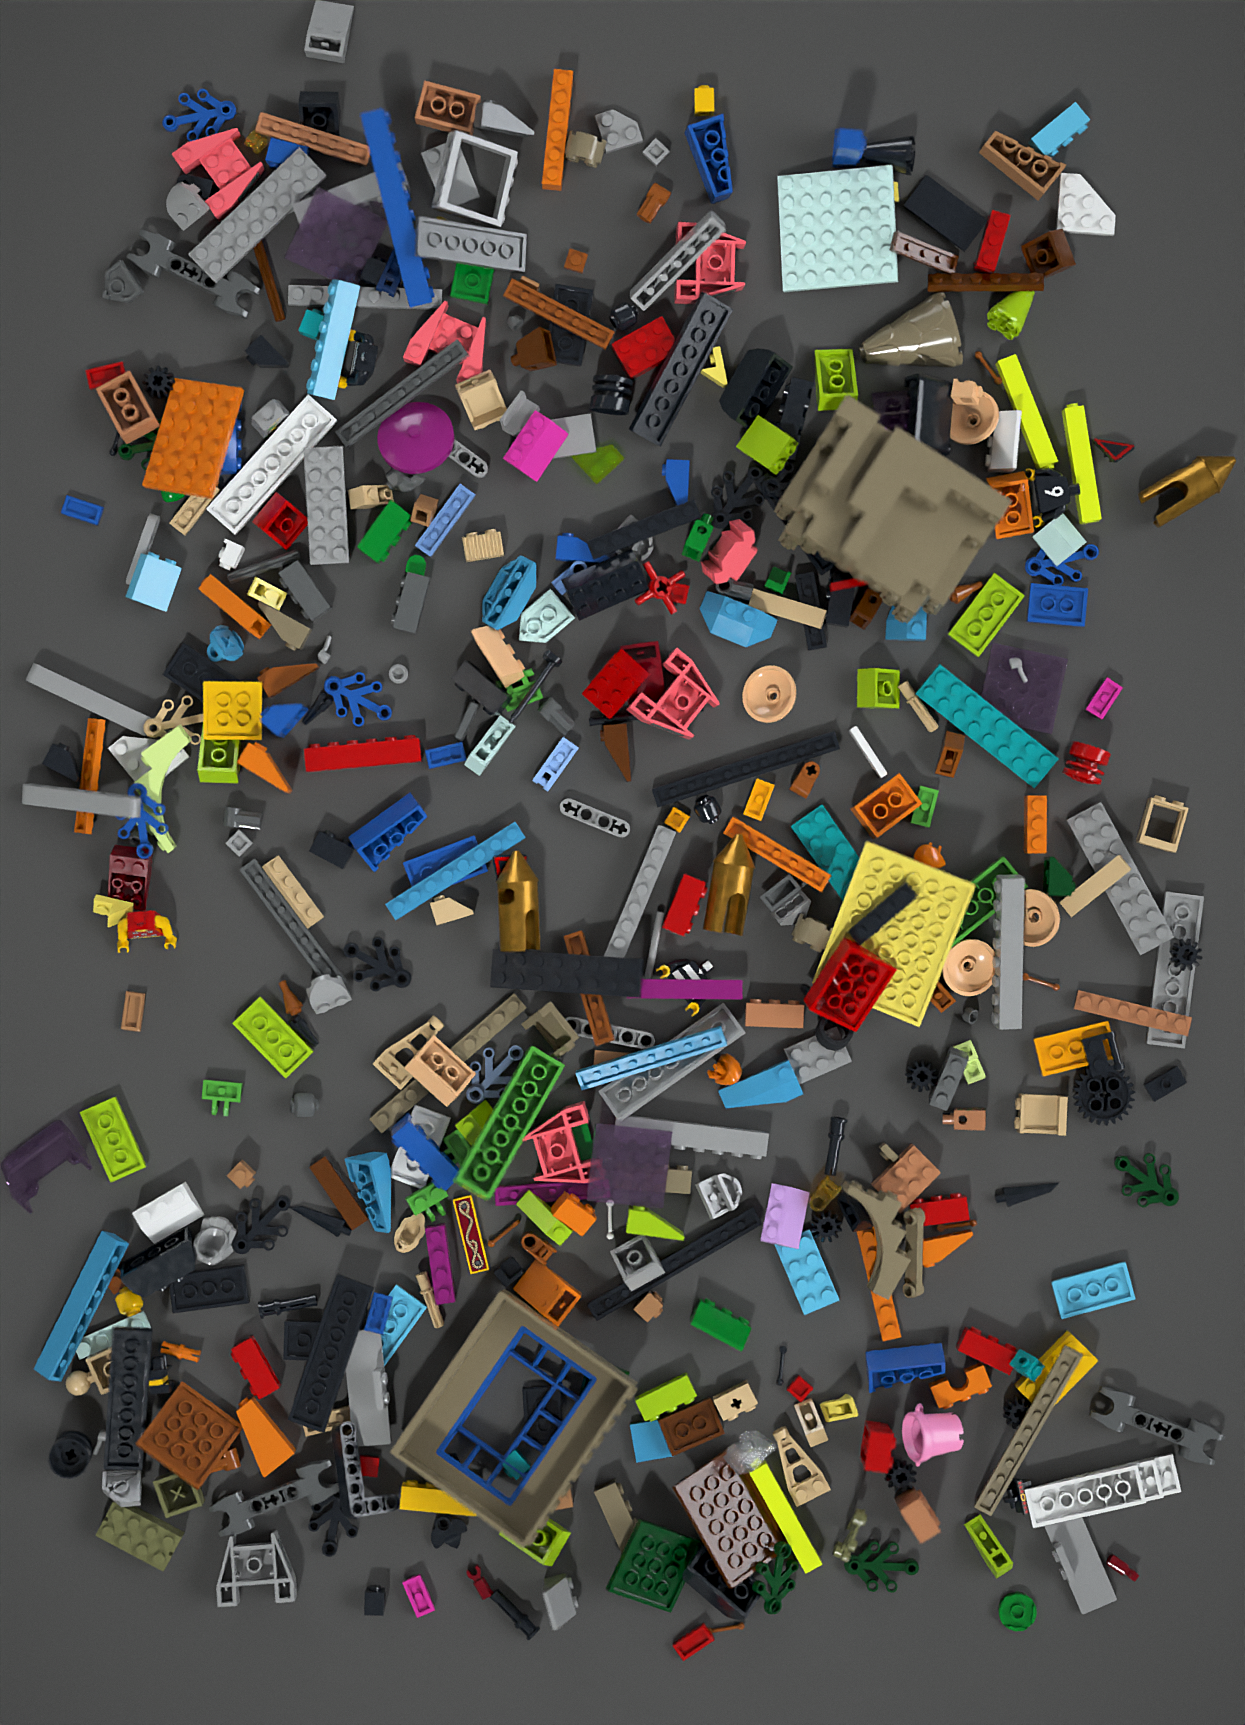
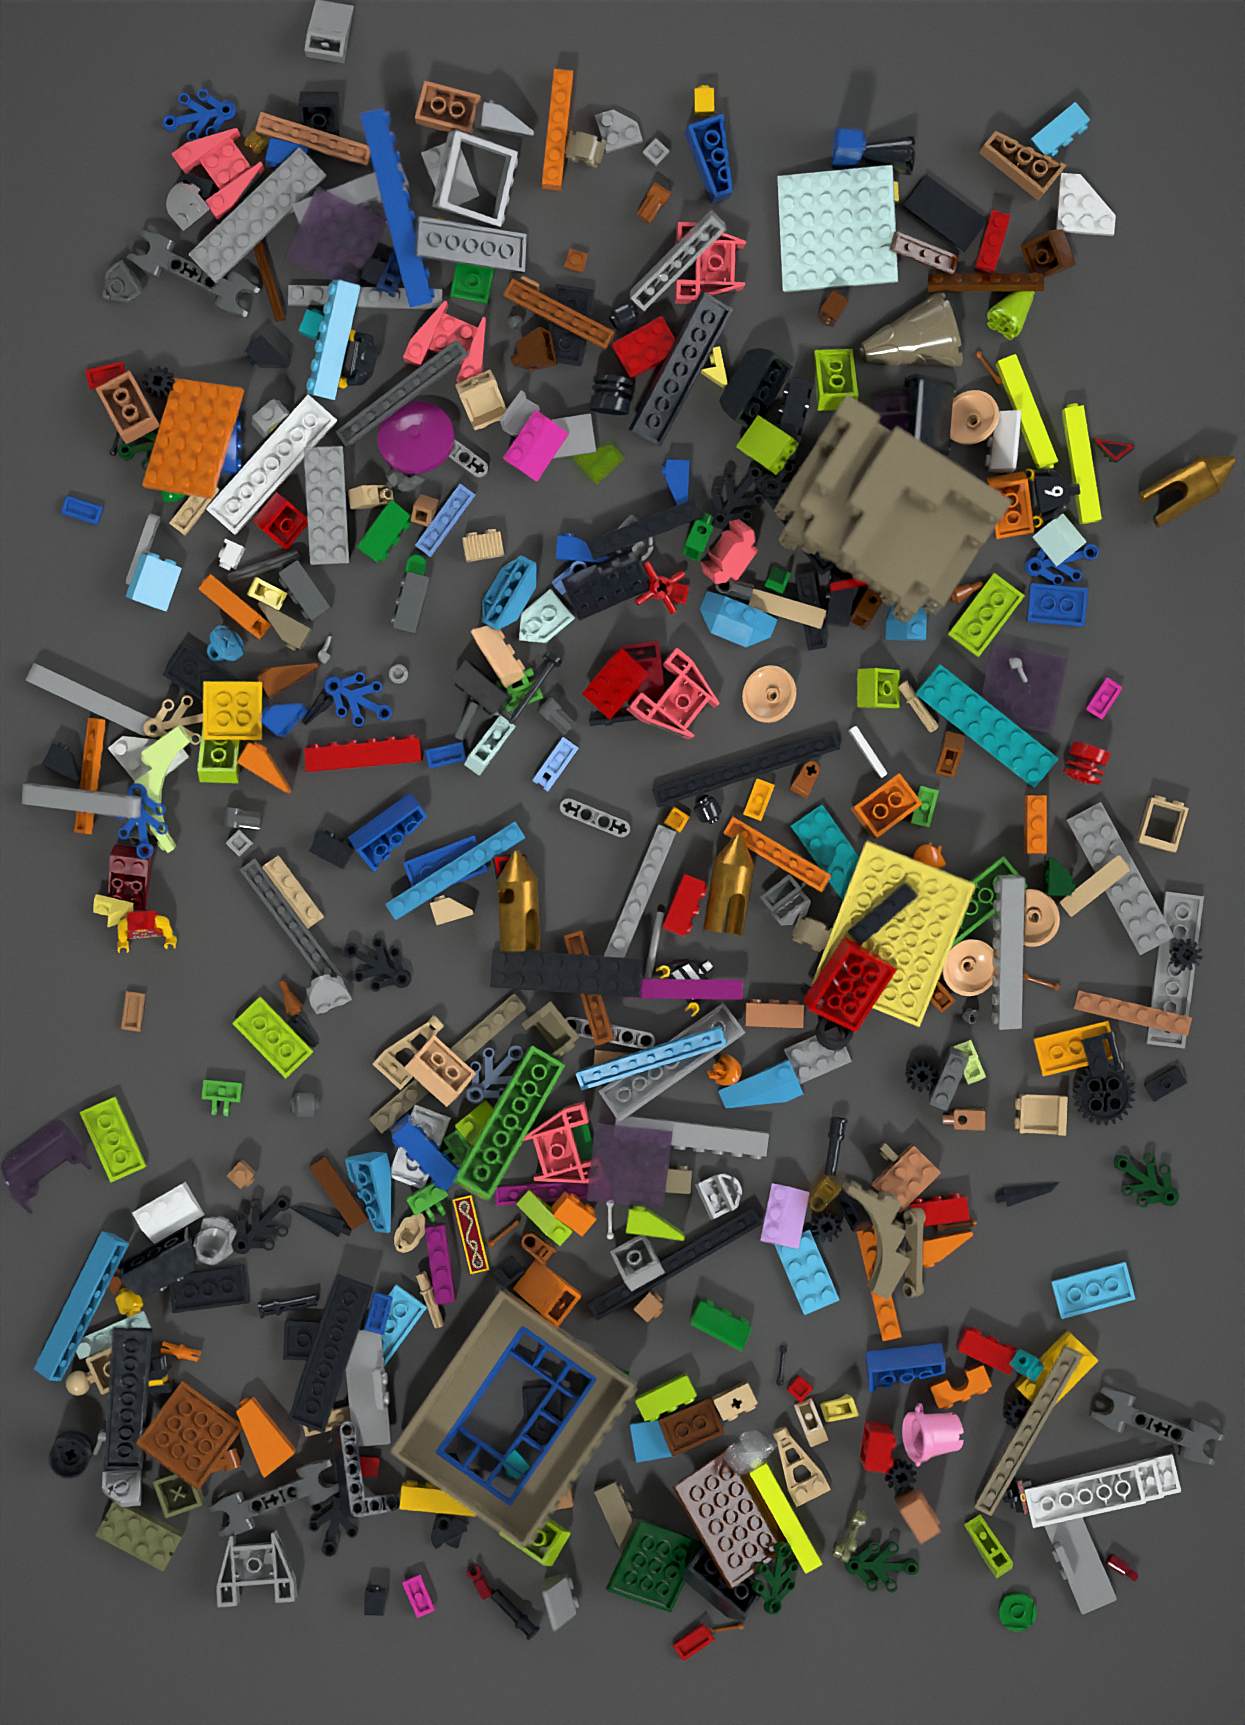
(255, 1367): red brick -> none
(617, 745): reddish brown slope -> none
(832, 309): none -> reddish brown brick
(966, 392): light nougat brick -> none

